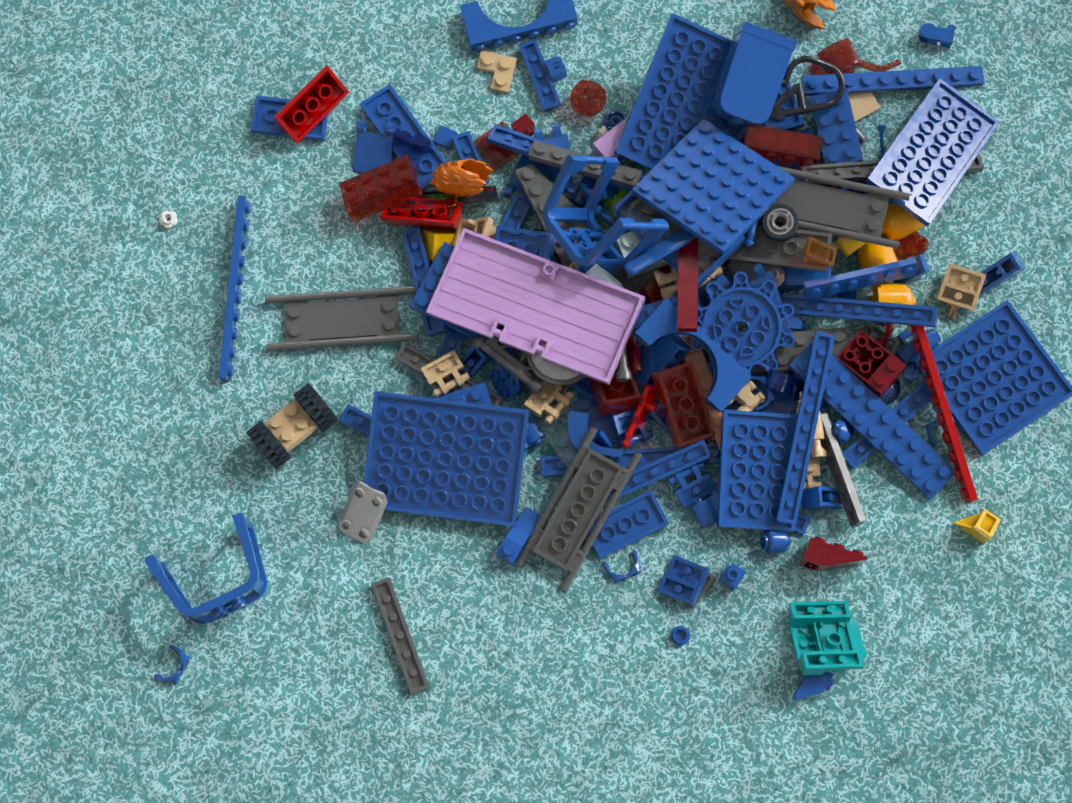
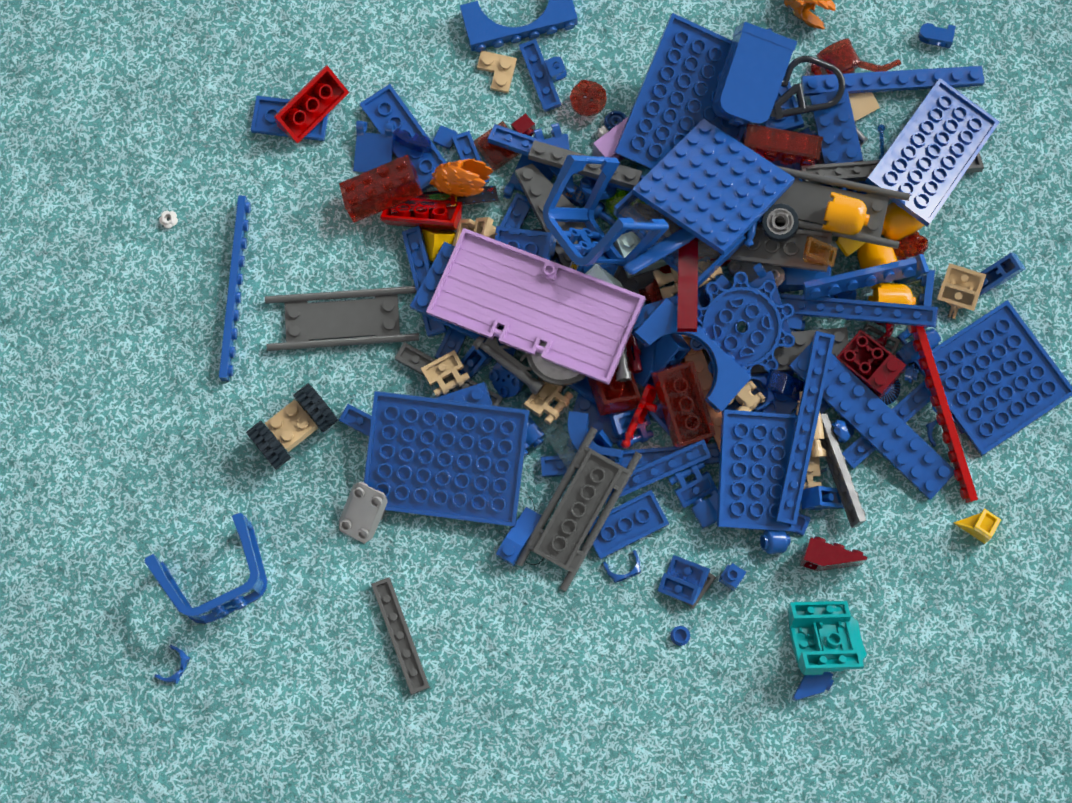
(845, 215): none -> light orange cylinder
(927, 283): none -> blue plate

